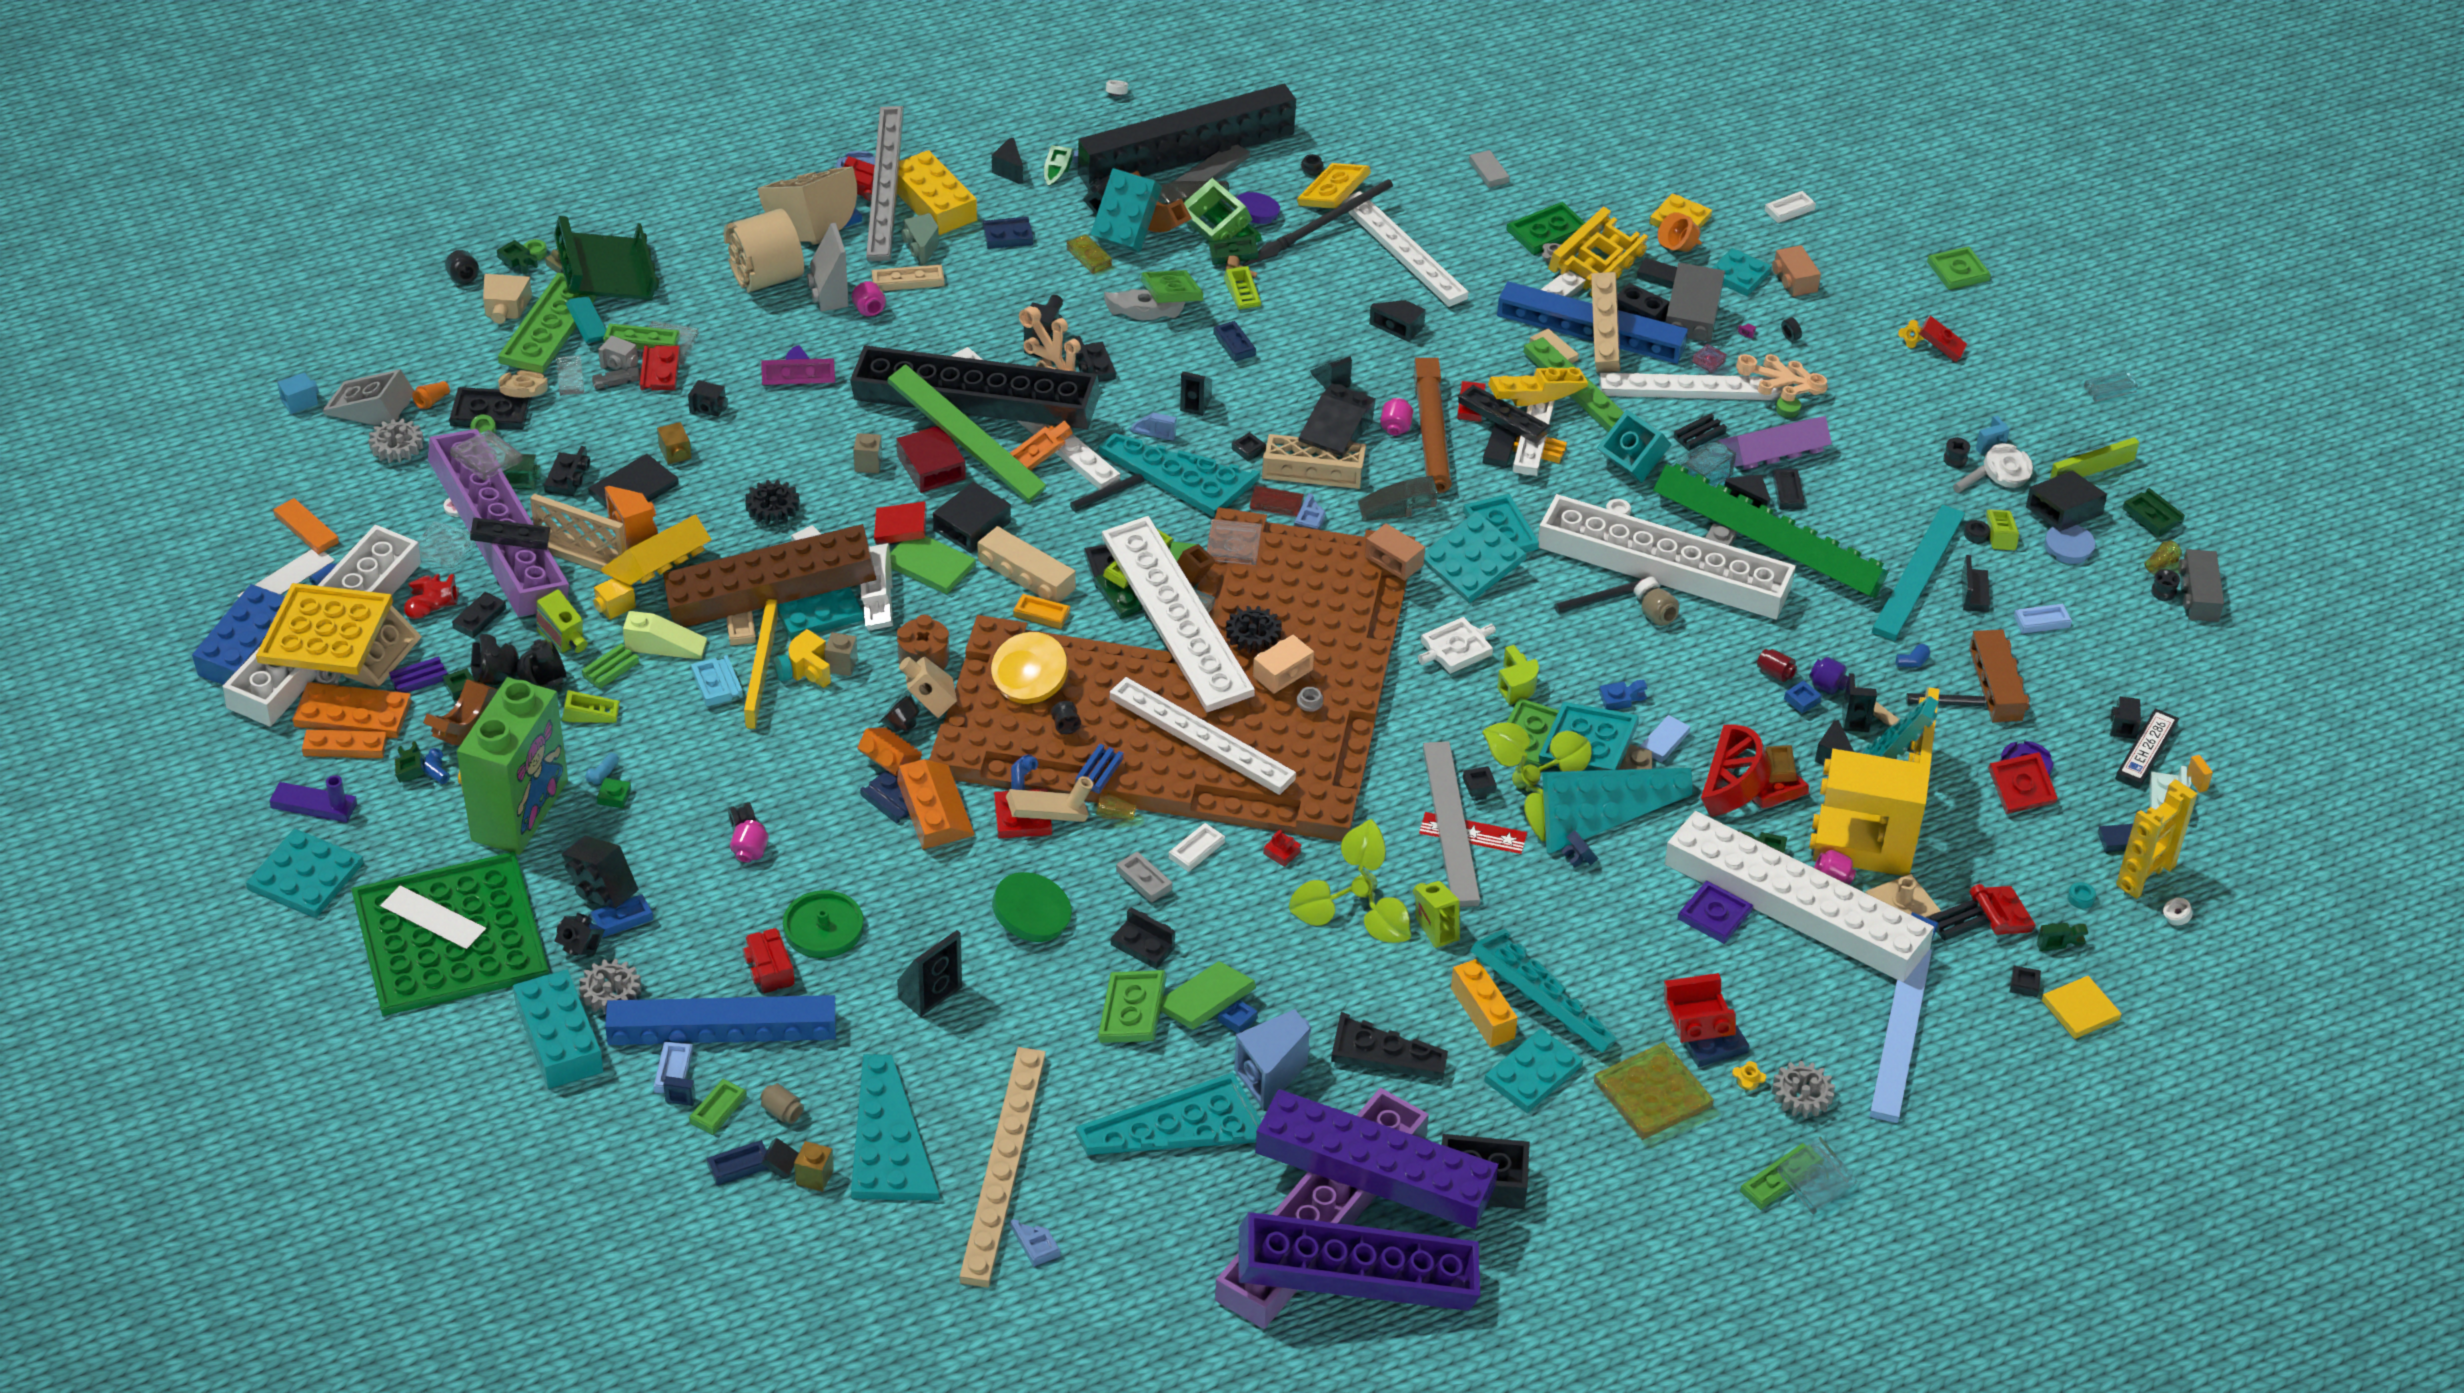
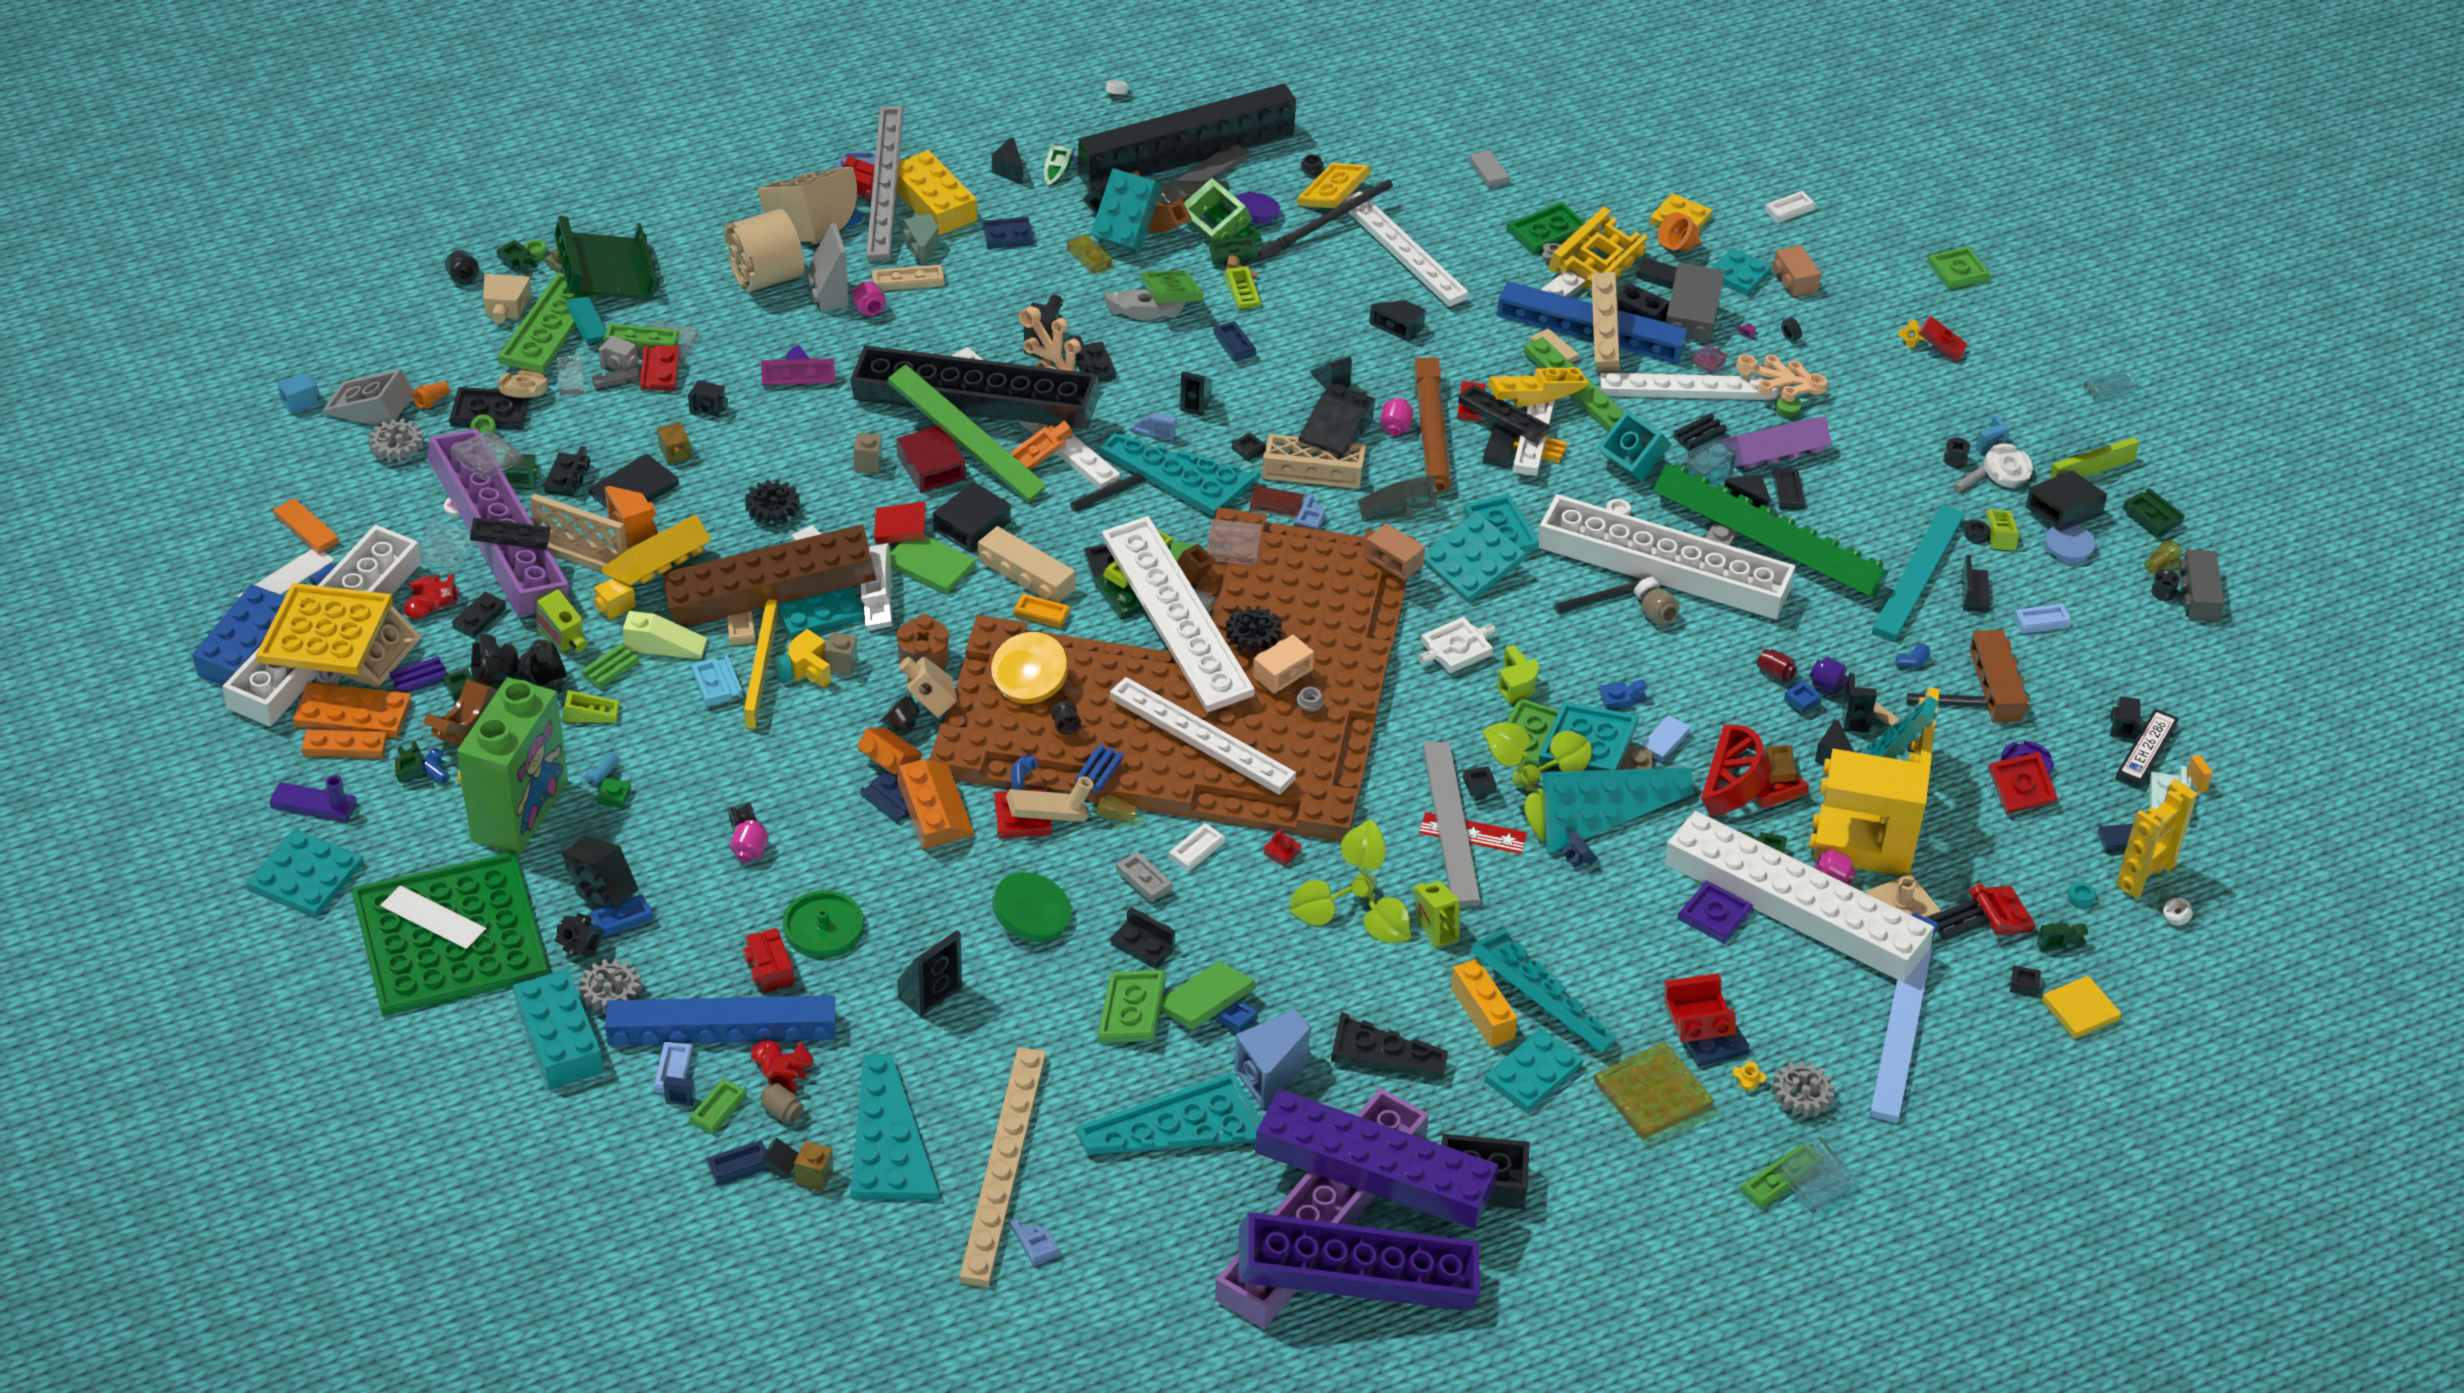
(782, 1067): none -> red animal

